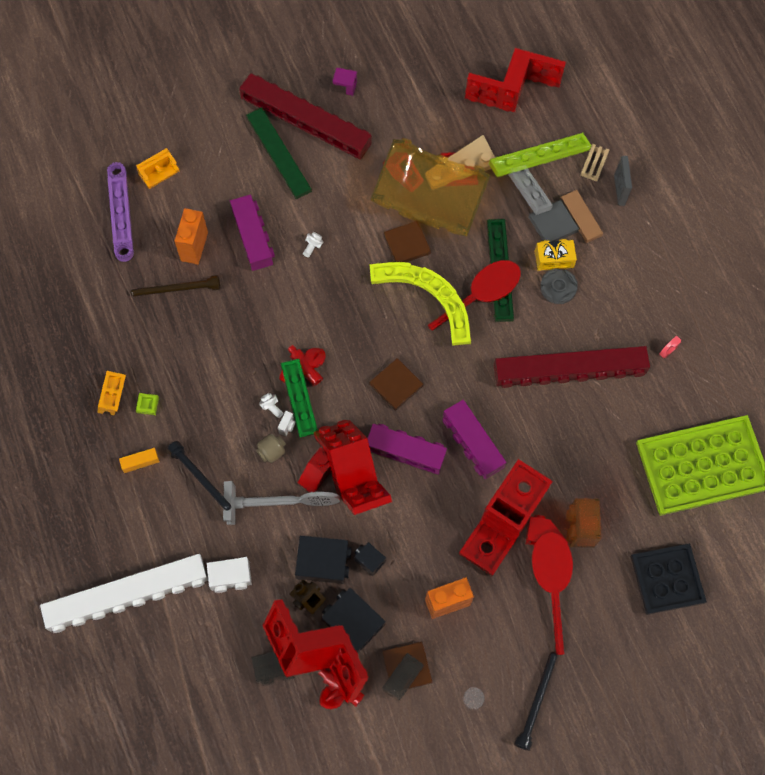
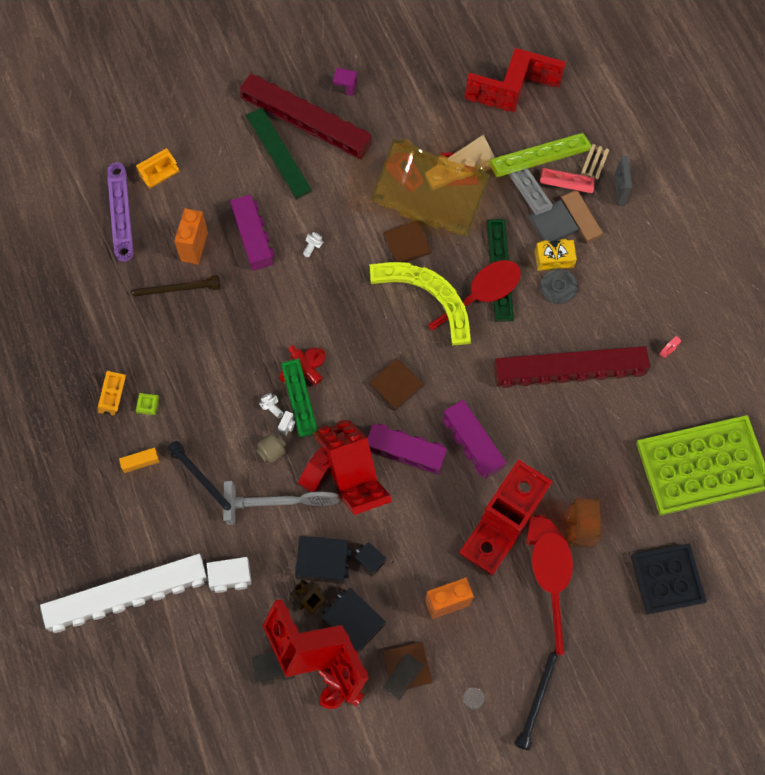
(567, 180): none -> coral tile

